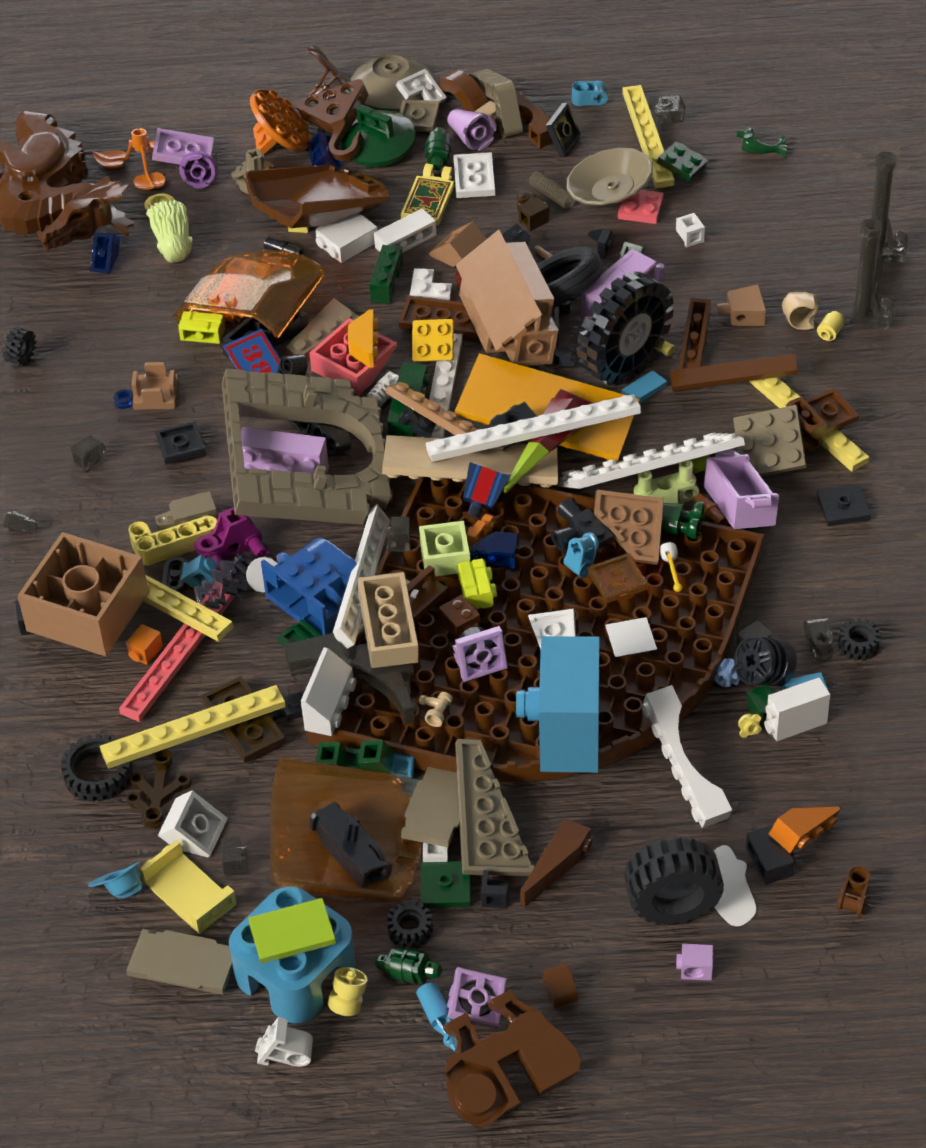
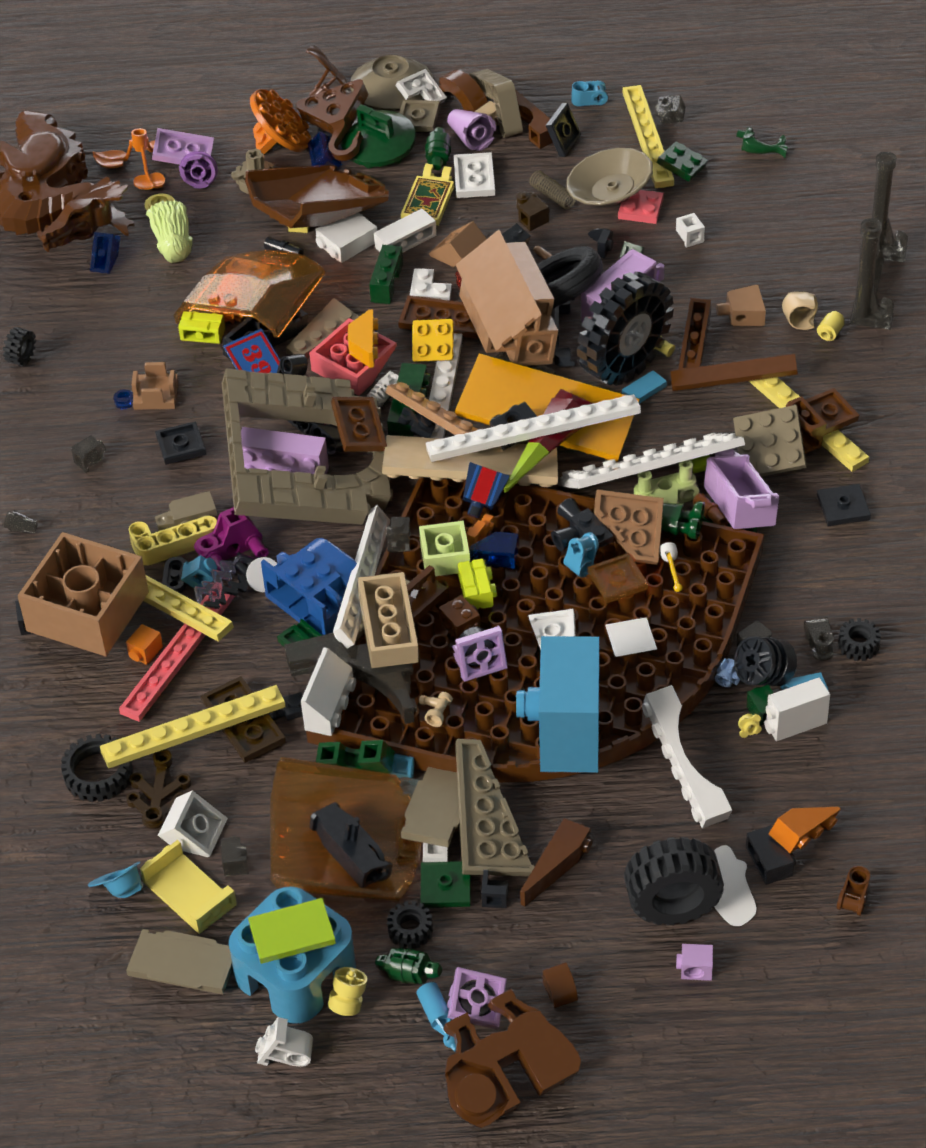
(358, 424): none -> reddish brown plate

